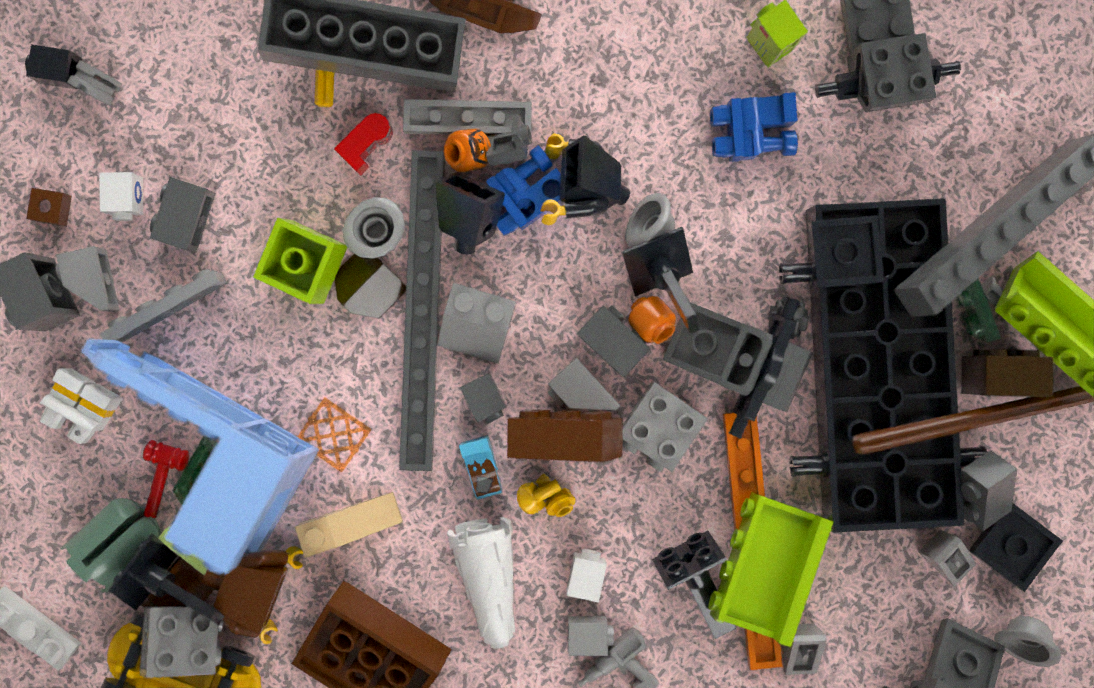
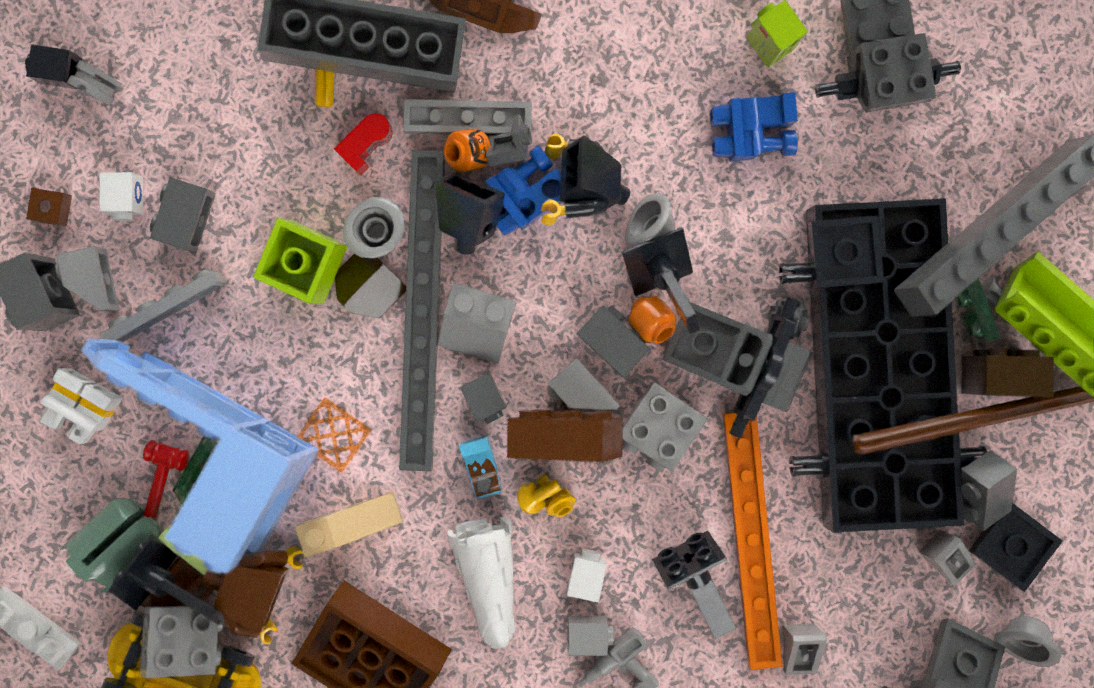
(770, 568): lime panel -> none

